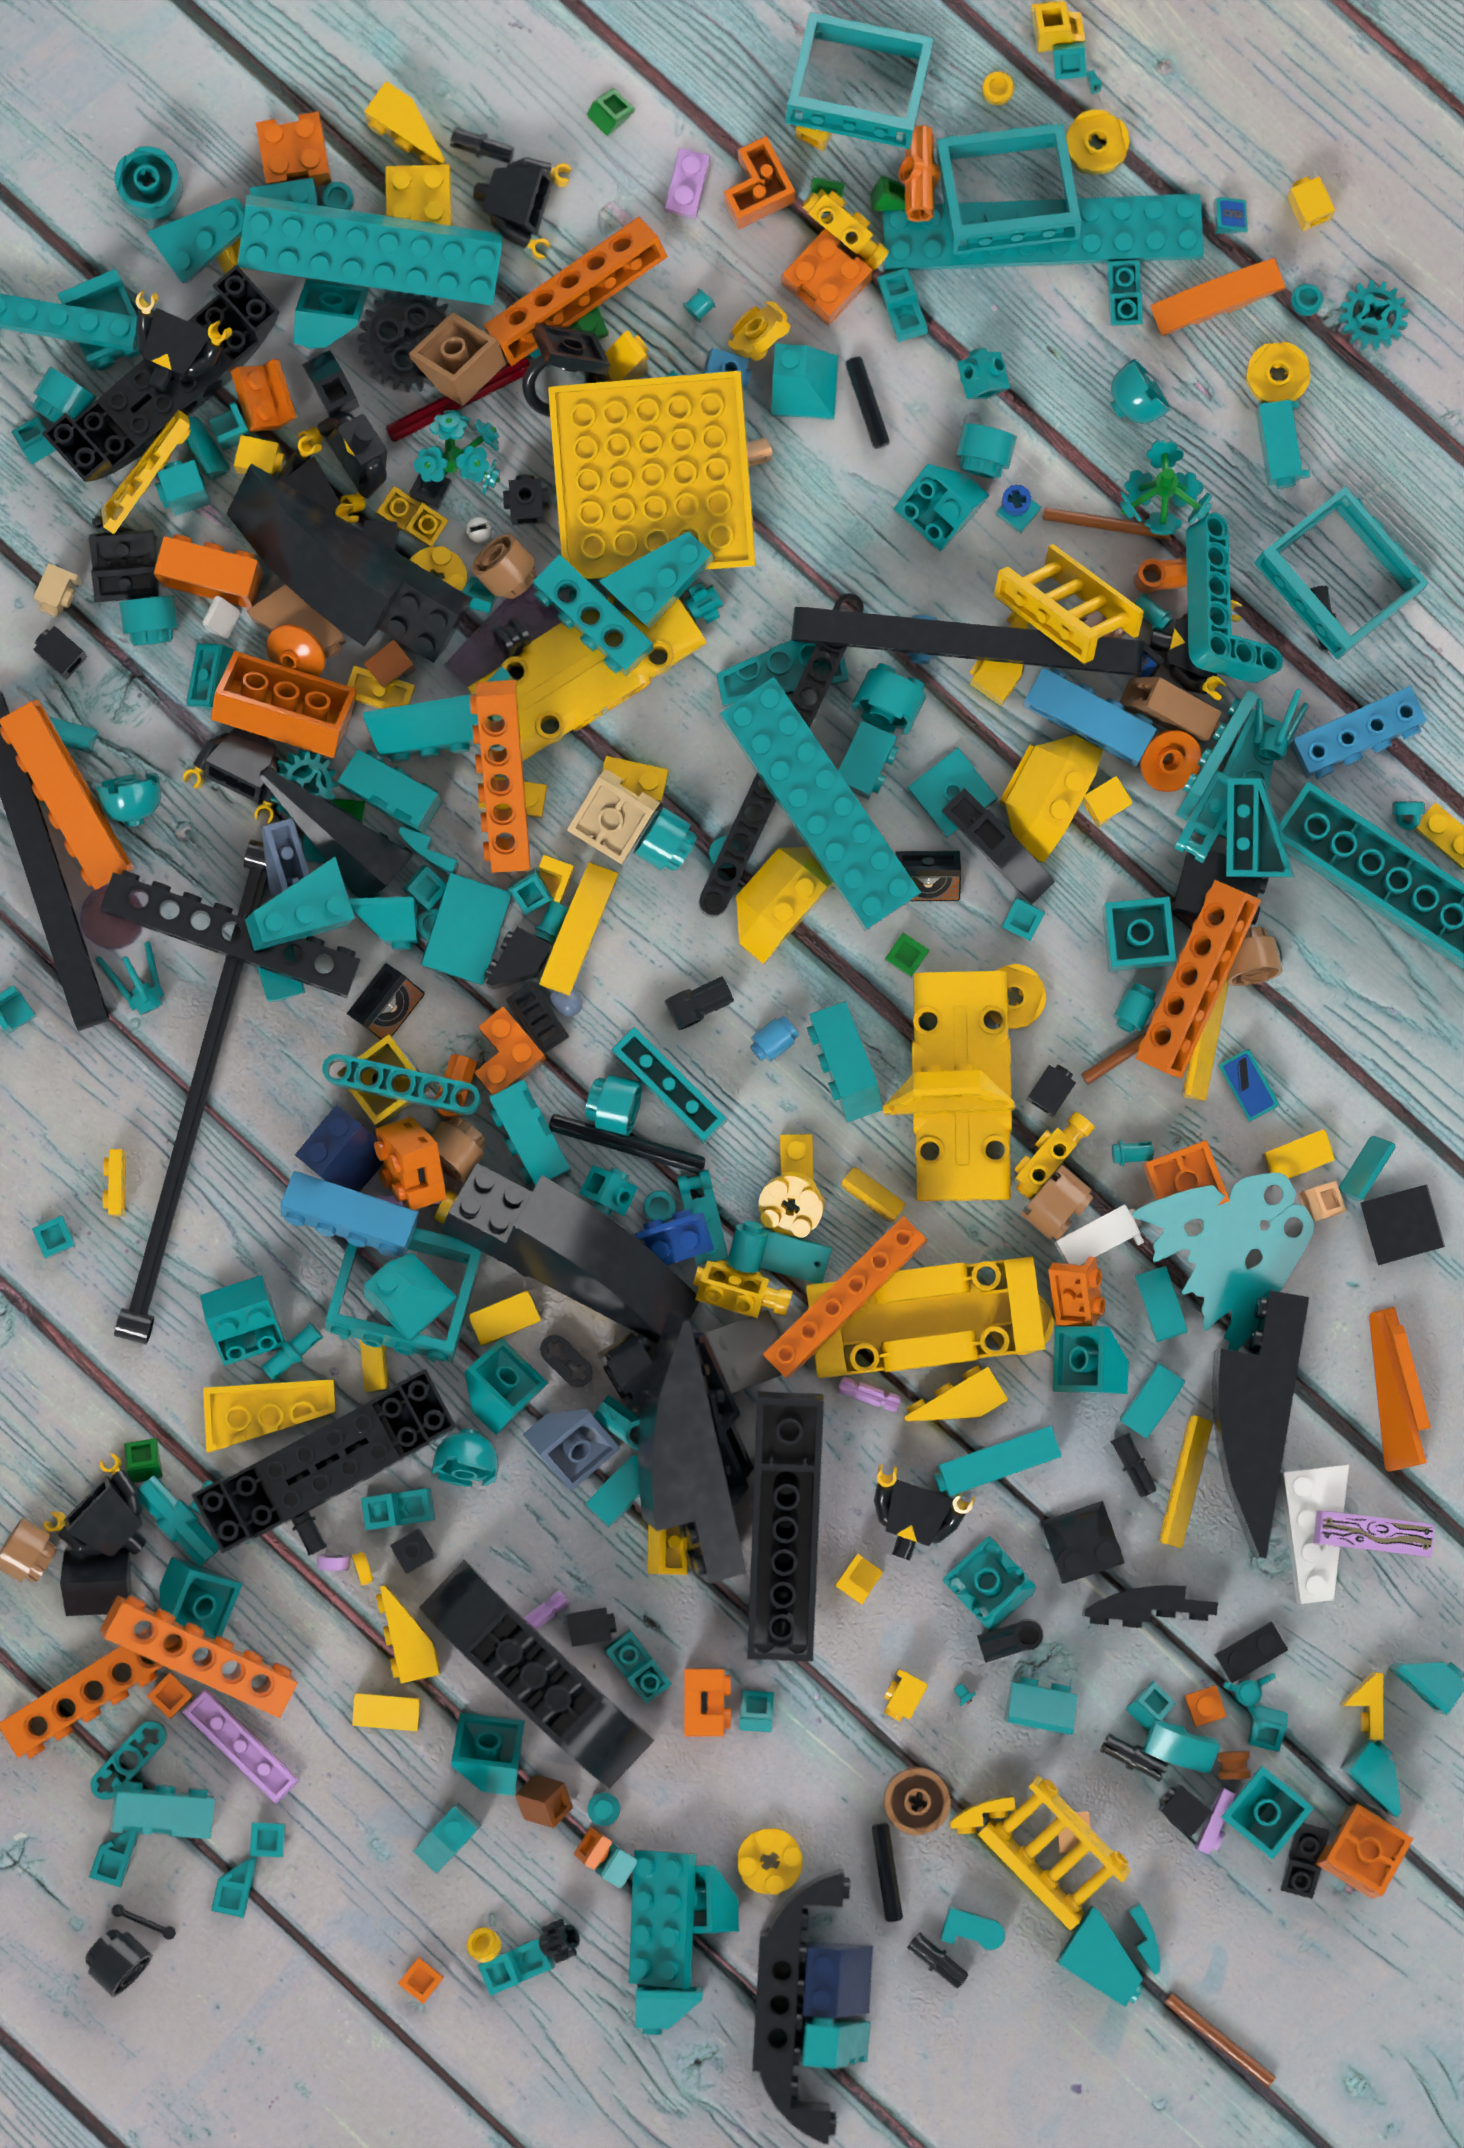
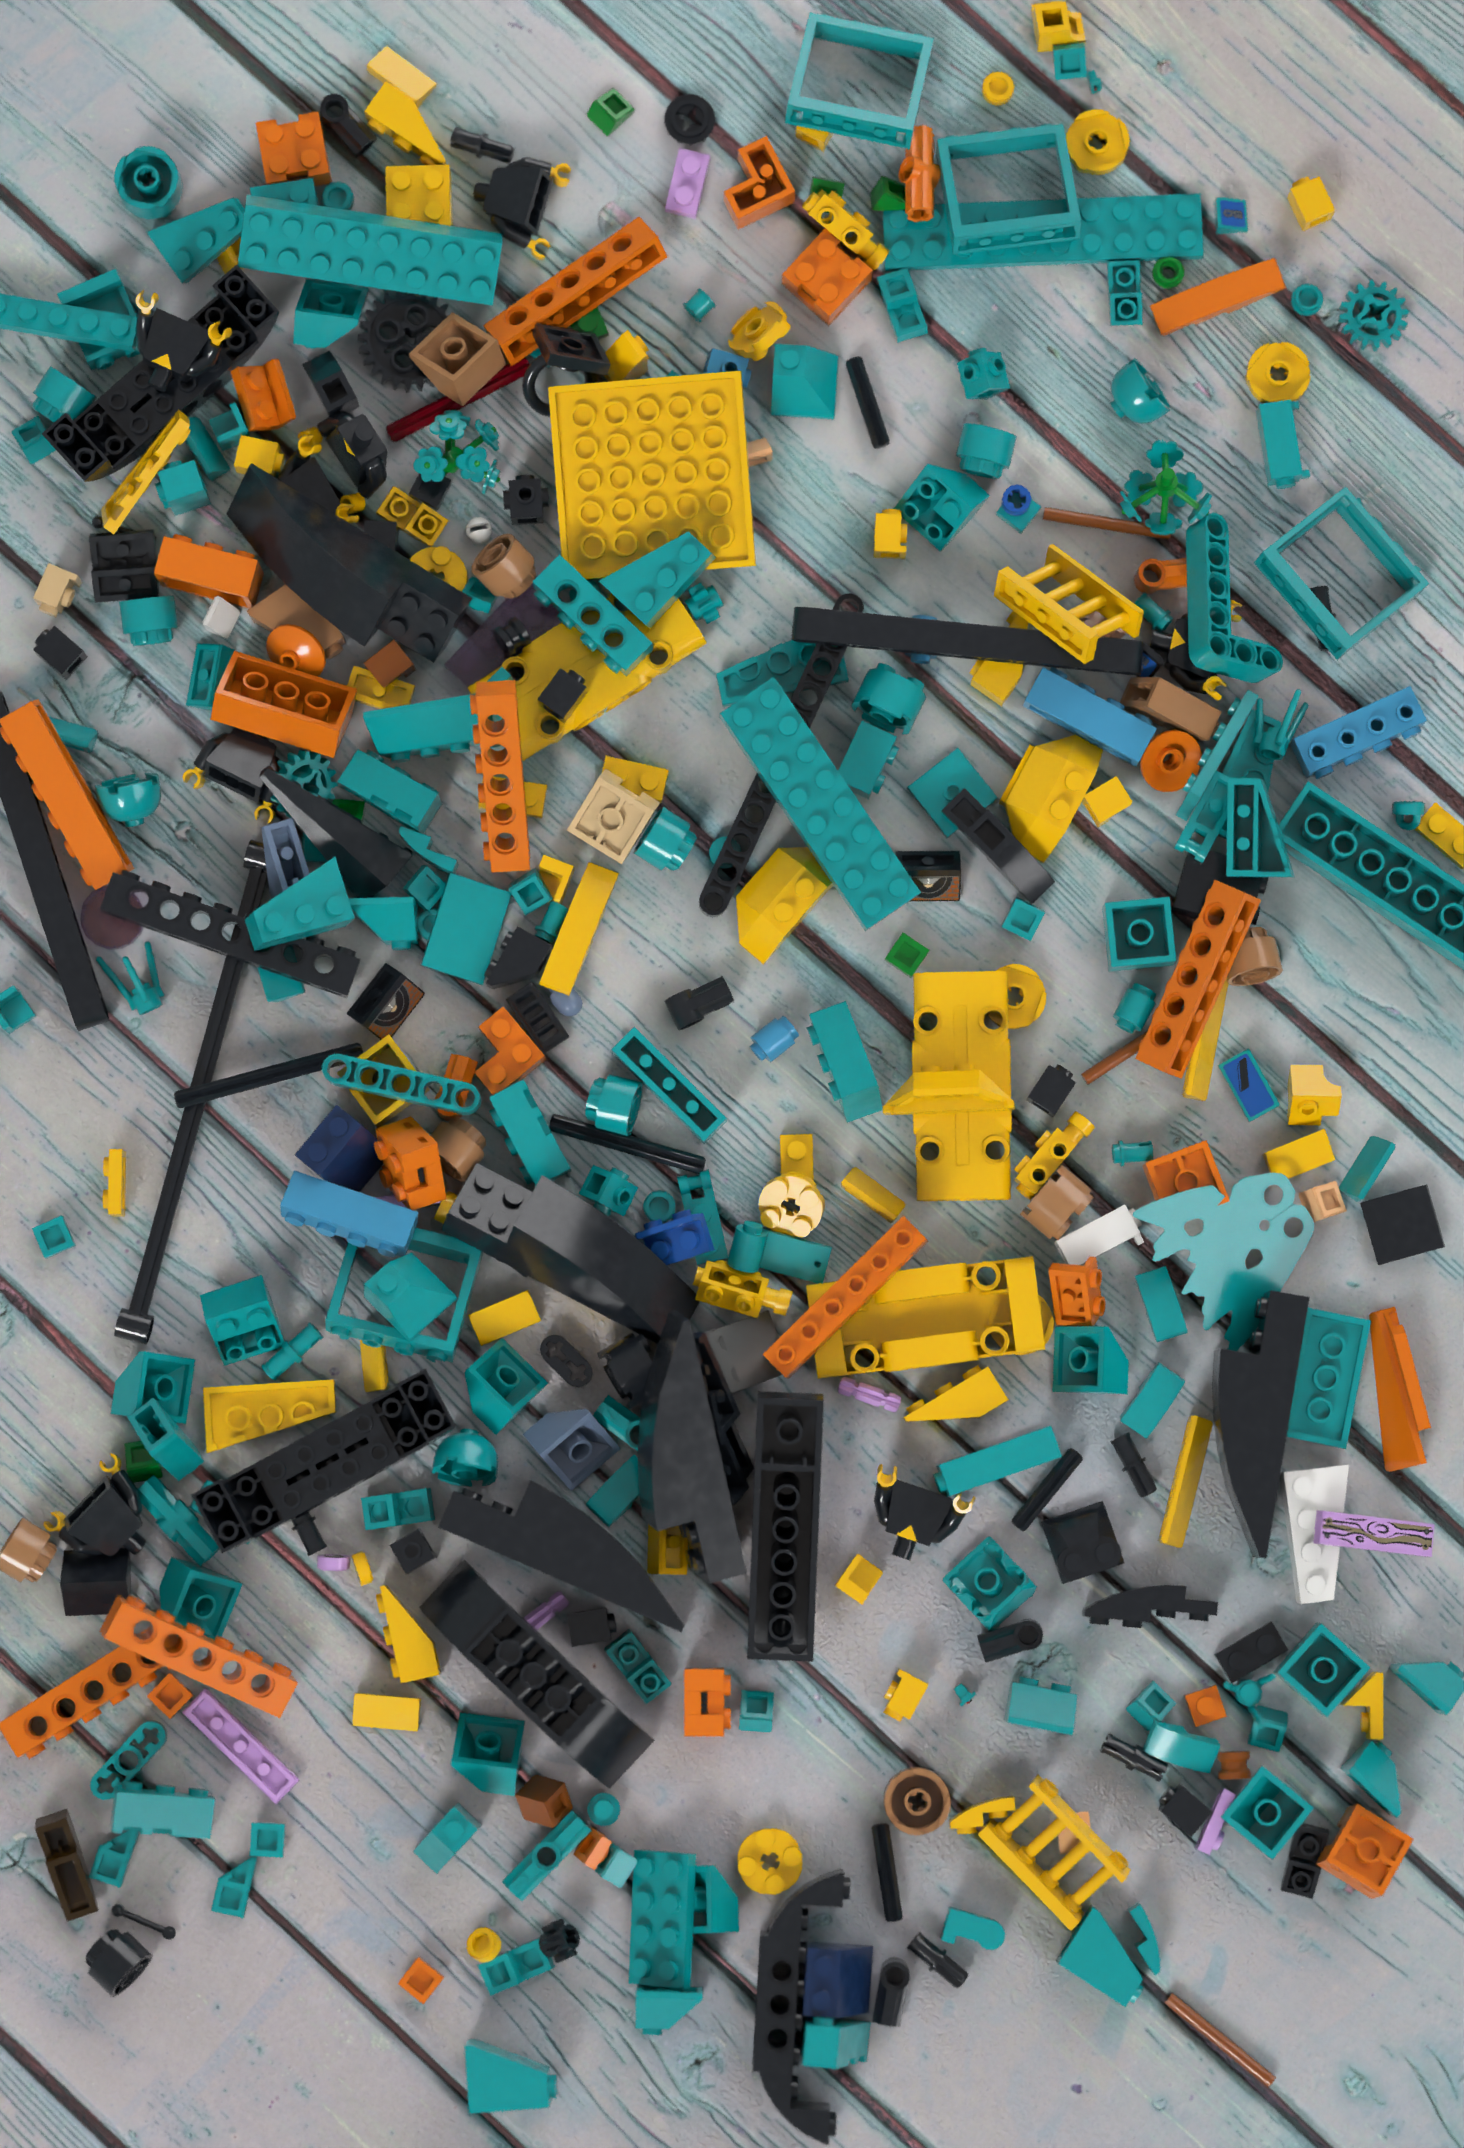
(66, 1864): none -> dark brown slope
(155, 1376): none -> teal slope
(165, 1440): none -> teal slope
(261, 1076): none -> black axle
(347, 126): none -> black piece
(400, 73): none -> yellow slope
(505, 2080): none -> teal slope
(531, 1871): none -> teal piece
(561, 1543): none -> black slope
(563, 694): none -> black brick
(684, 106): none -> black gear
(889, 535): none -> yellow brick
(891, 1995): none -> black piece
(1047, 1489): none -> black axle
(1172, 264): none -> green plate
(1311, 1095): none -> yellow brick
(1321, 1669): none -> teal brick
(1328, 1377): none -> teal plate

